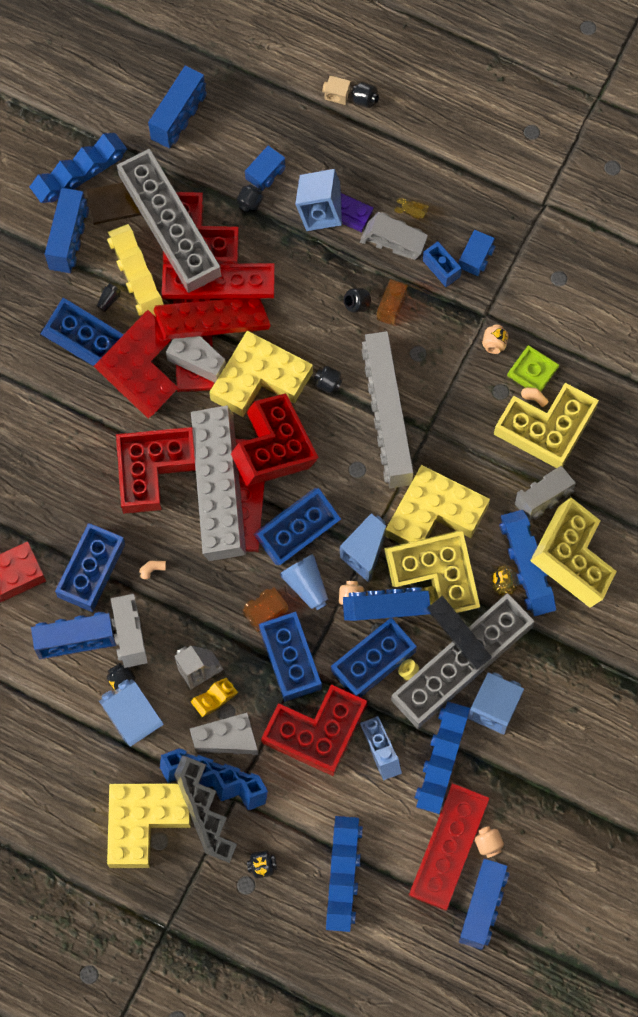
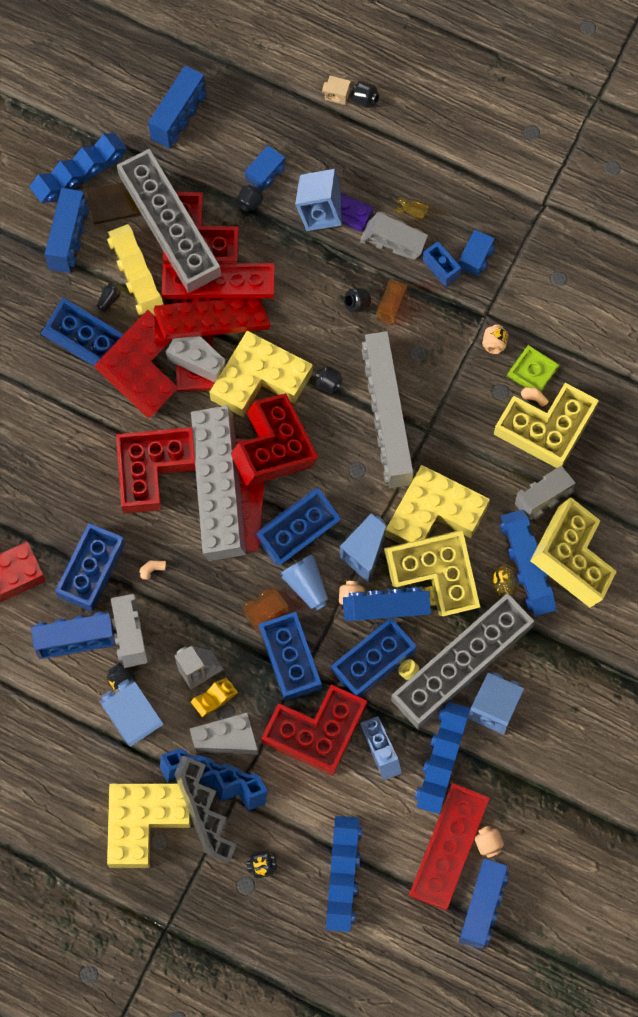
(459, 632): black plate -> none

